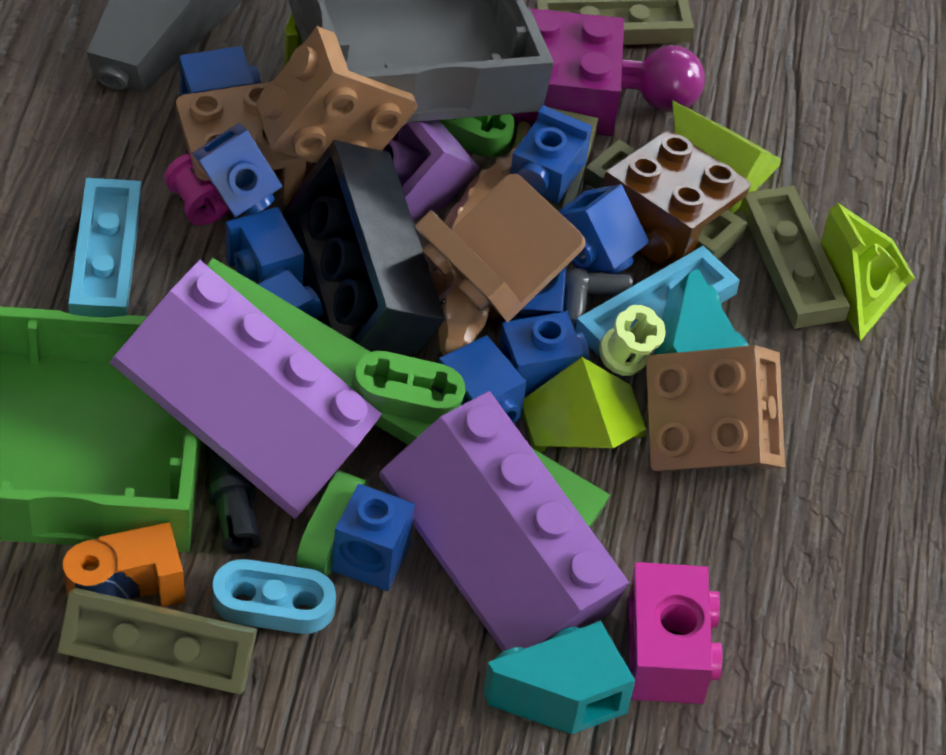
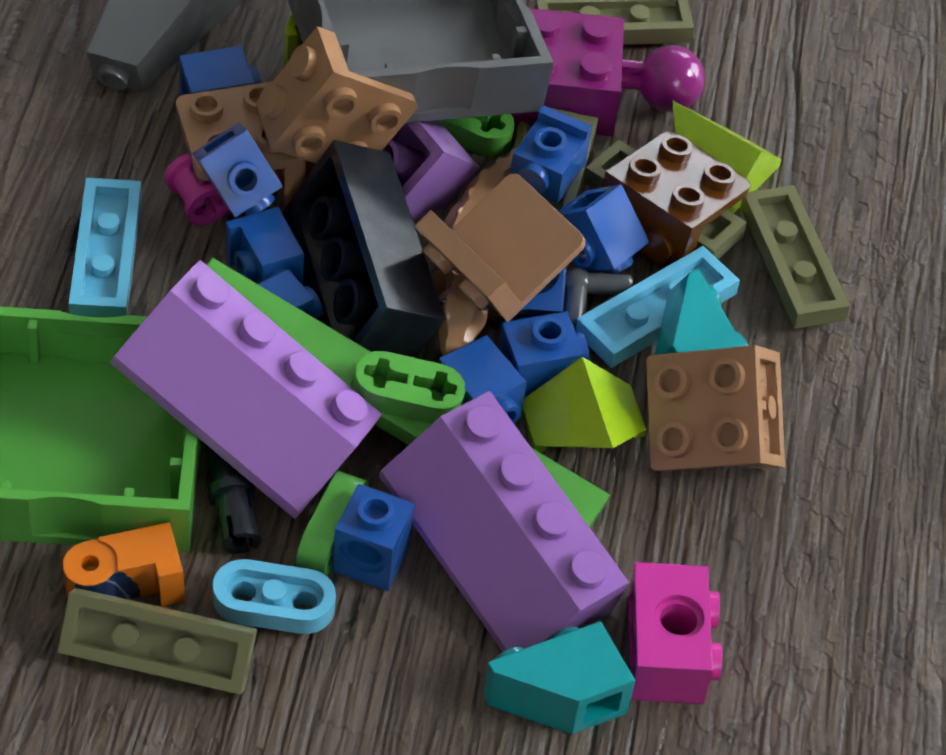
(623, 341): yellowish green bush -> none
(865, 266): lime slope -> none

